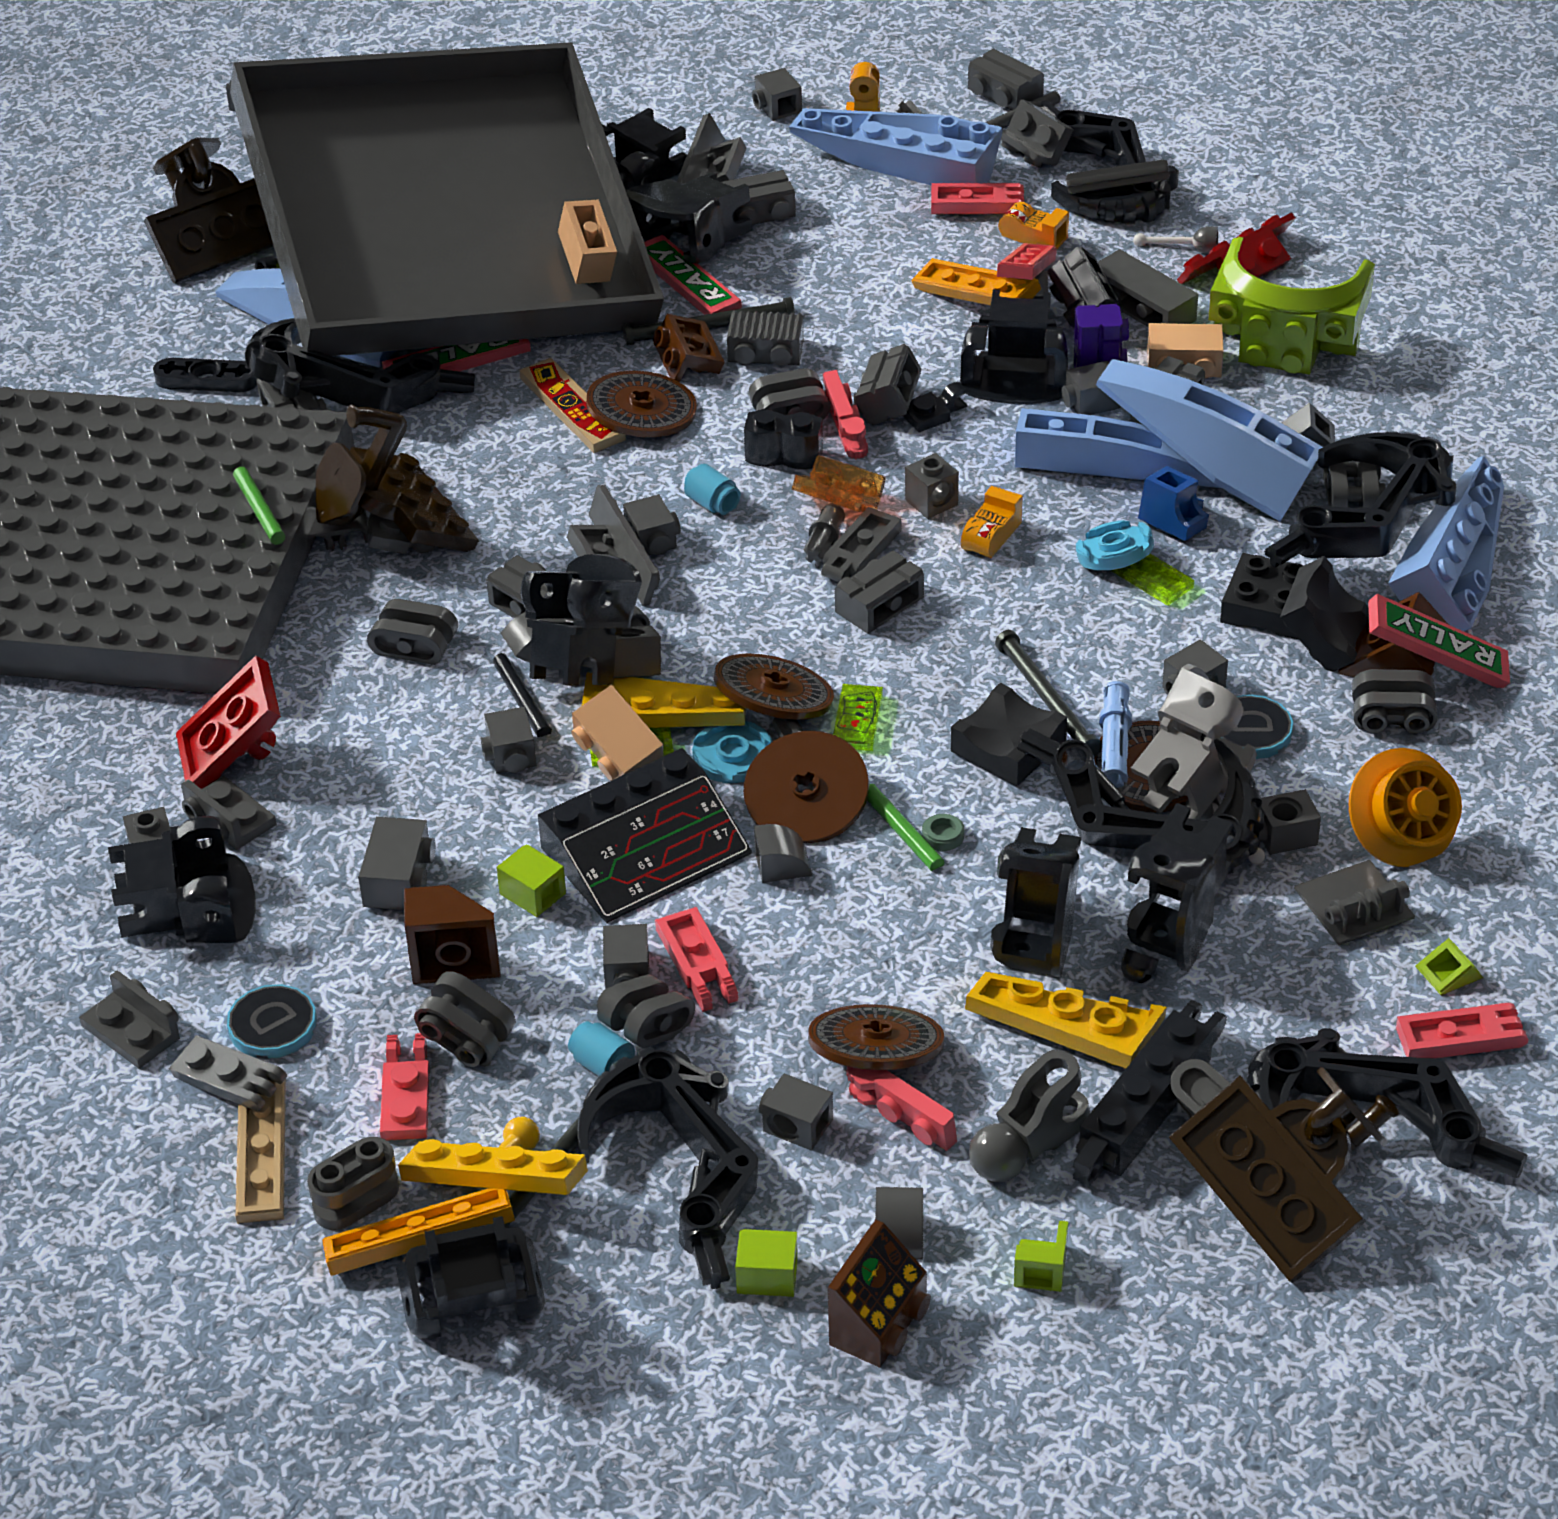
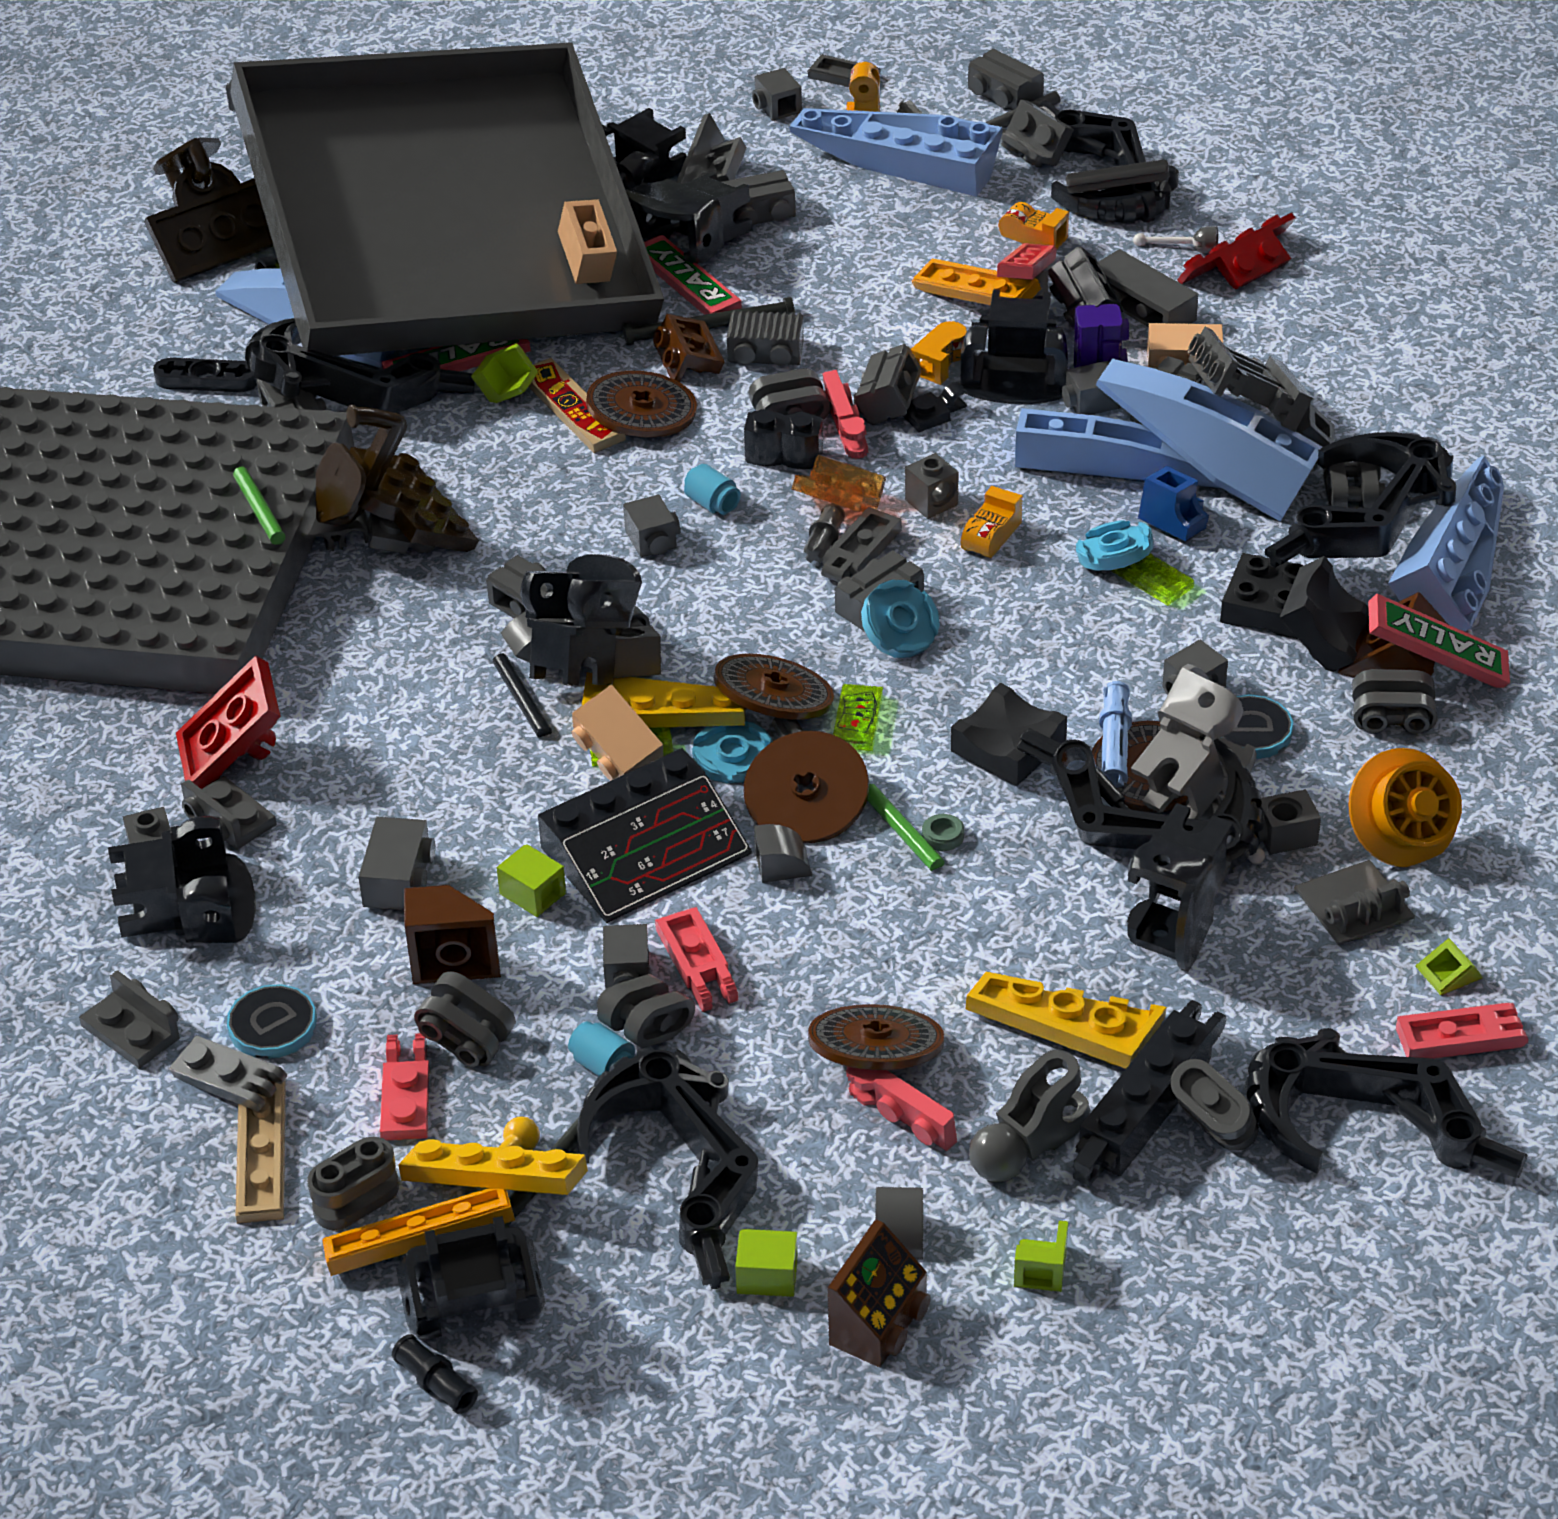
(413, 631): dark grey brick -> none
(434, 1374): none -> black pin
(504, 374): none -> lime panel
(509, 741): dark grey brick -> none
(614, 537): dark grey bracket -> none
(796, 1111): dark grey brick -> none
(832, 70): none -> dark grey tile
(900, 619): none -> medium azure tile
(939, 350): none -> light orange leg
(975, 197): coral hinge -> none
(1009, 642): pearl dark grey bar -> none
(1038, 889): black piece -> none
(1138, 966): black hinge -> none
(1265, 384): none -> dark grey fence
(1274, 1174): dark brown plate -> none
(1288, 324): lime piece -> none

